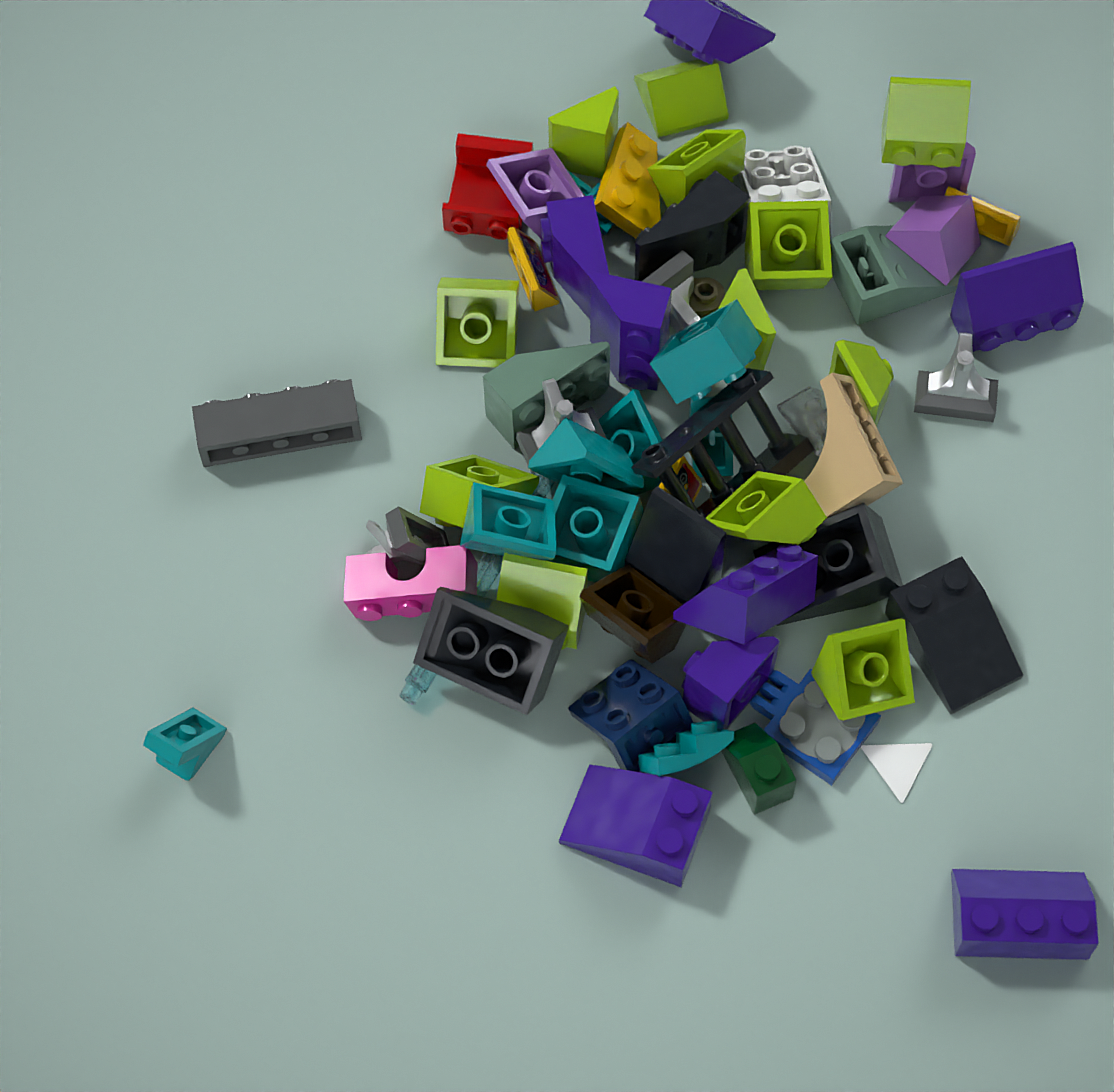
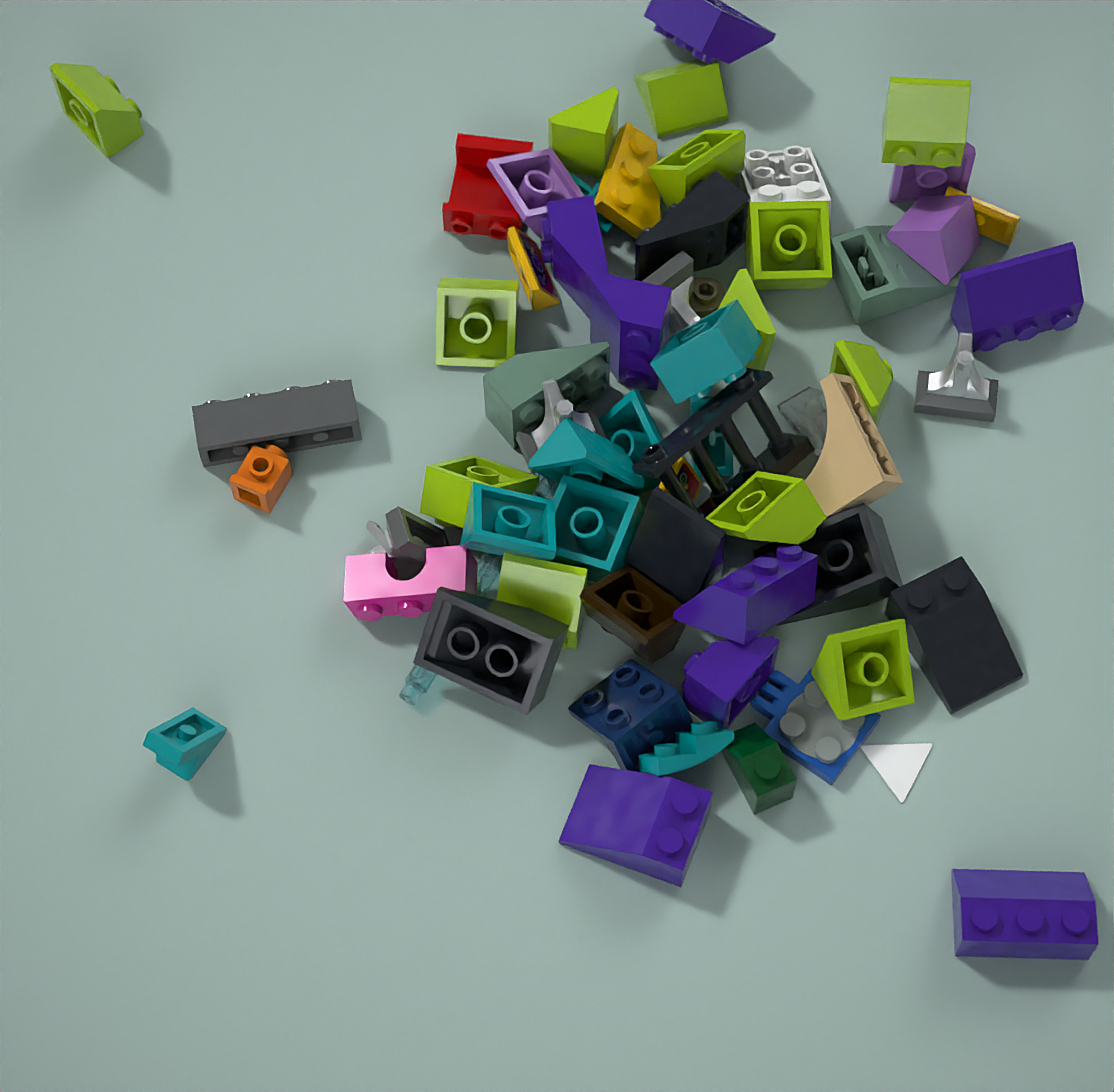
(97, 107): none -> lime slope
(261, 488): none -> orange brick

